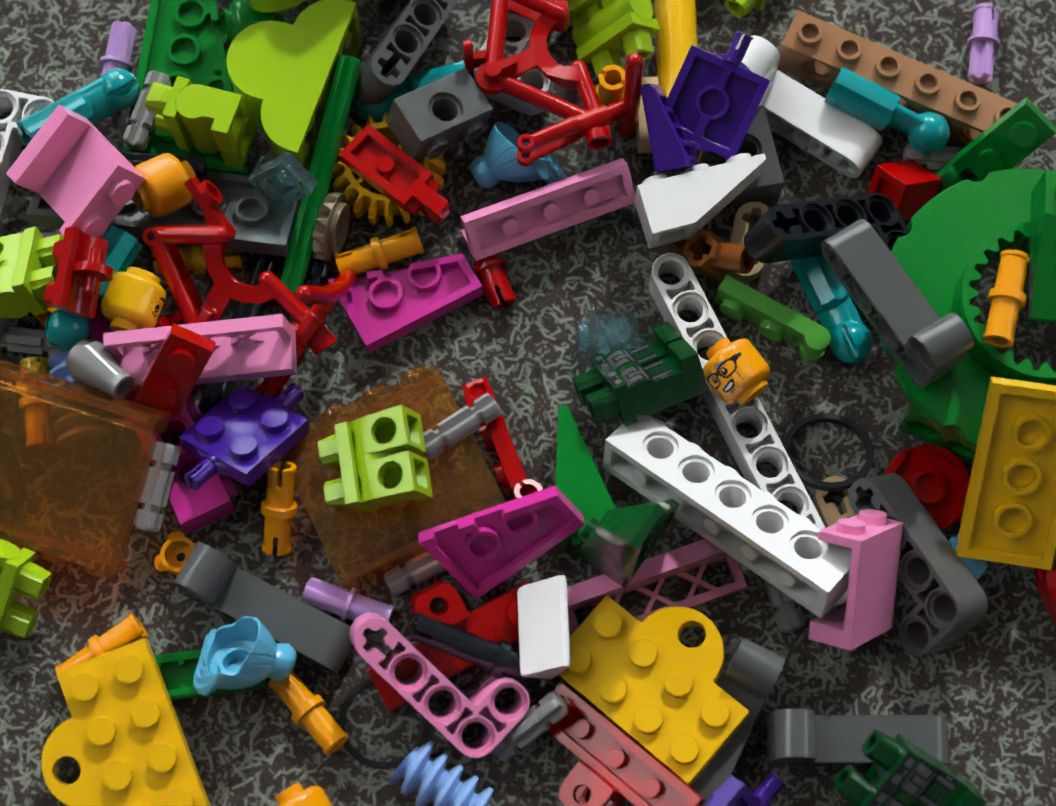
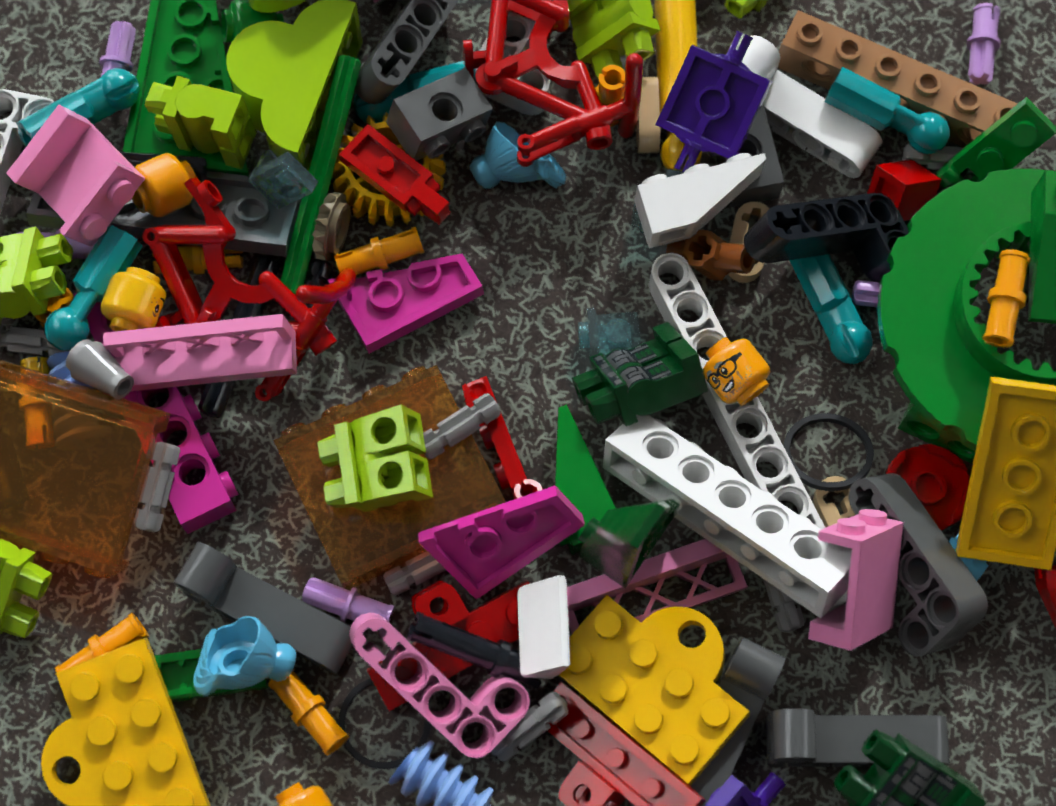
(79, 273): red hips -> none
(142, 121): light grey axle -> none
(175, 370): red plate -> none
(175, 545): light orange plate -> none
(244, 435): dark purple plate -> none
(279, 508): light orange pin -> none
(494, 279): red pin -> none
(548, 209): bright pink fence -> none
(667, 140): dark purple slope -> none
(772, 318): bright green plate -> none
(895, 306): dark grey beam -> none

